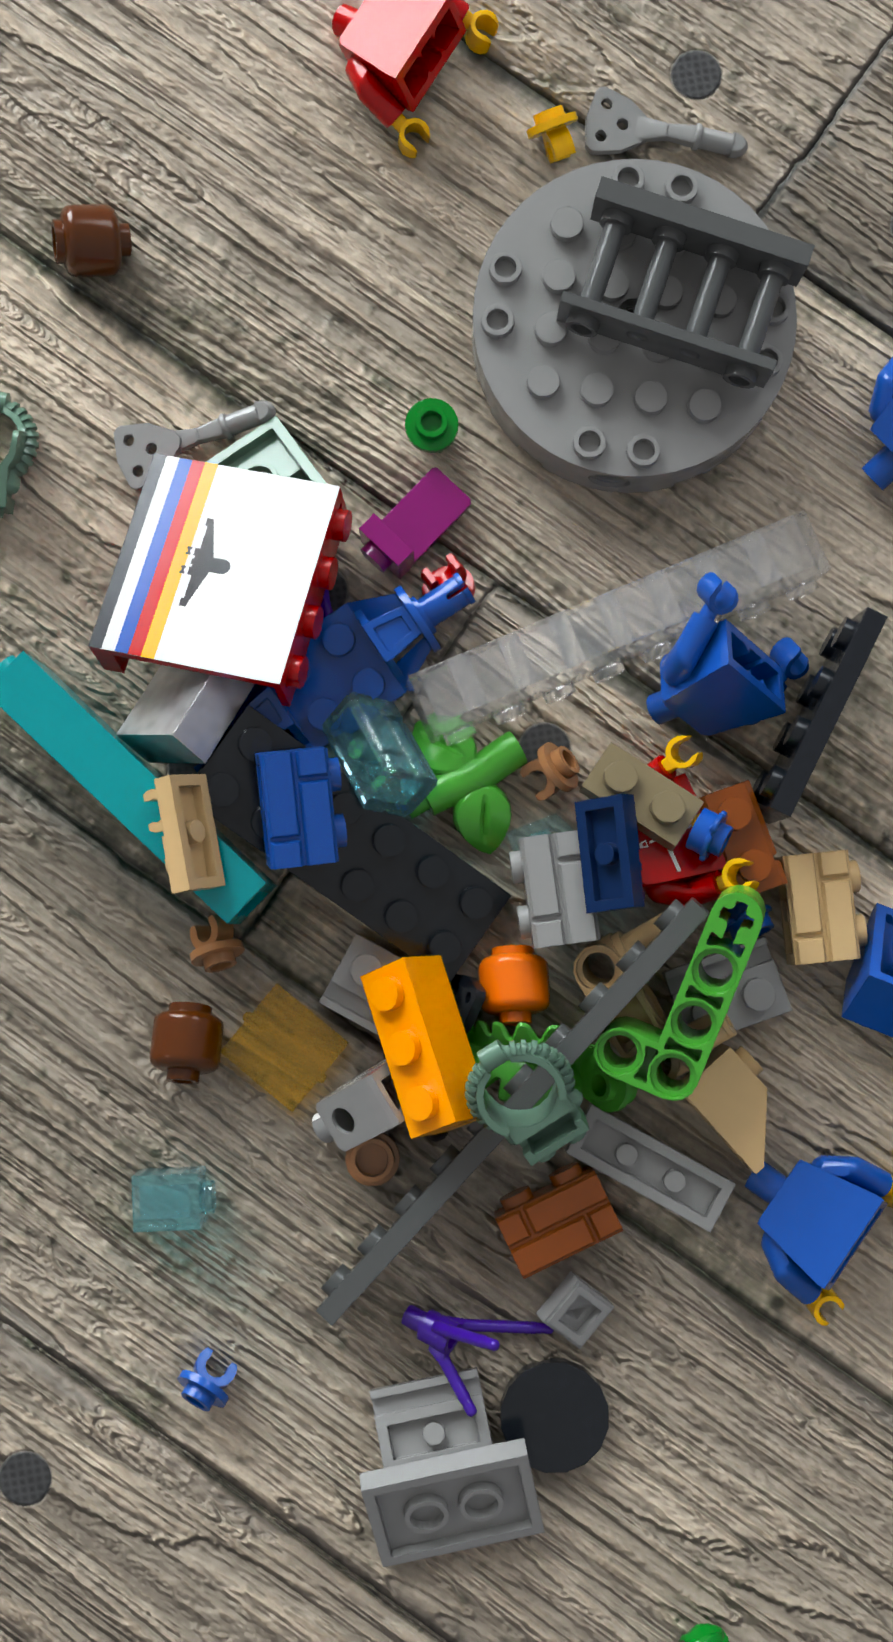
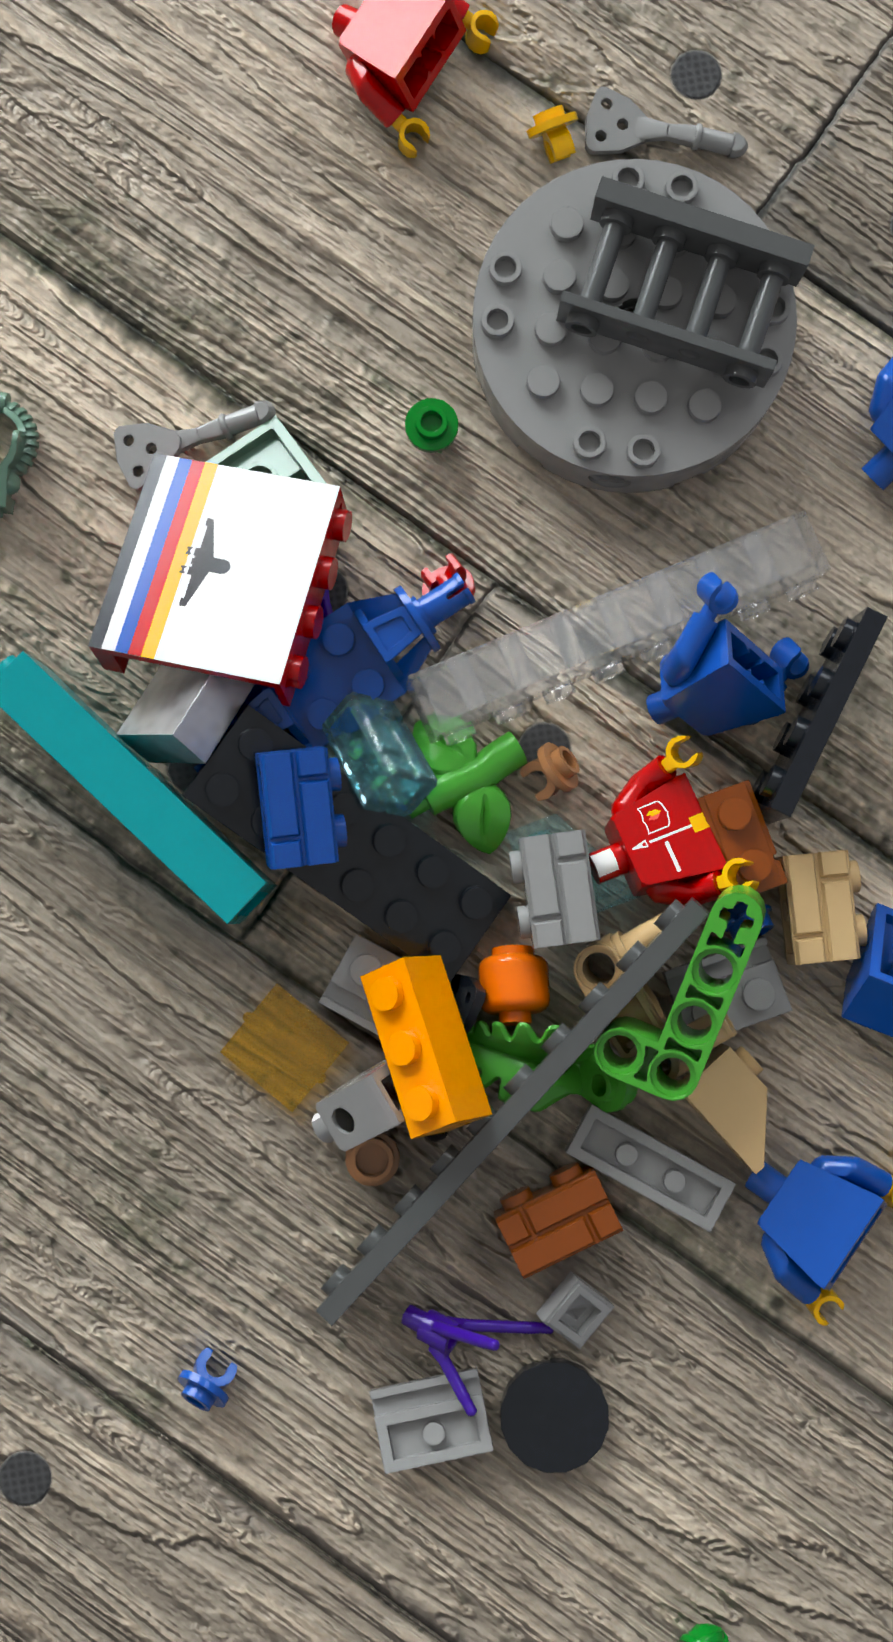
(90, 240): reddish brown head -> none
(172, 1199): clear light blue brick -> none
(186, 1042): reddish brown head -> none
(188, 832): tan plate -> none
(215, 945): medium nougat plate -> none
(413, 524): magenta bracket -> none
(452, 1502): light grey plate -> none
(536, 1129): sand green piece -> none
(609, 853): dark blue plate -> none
(660, 804): dark tan plate -> none
(709, 834): blue plate -> none

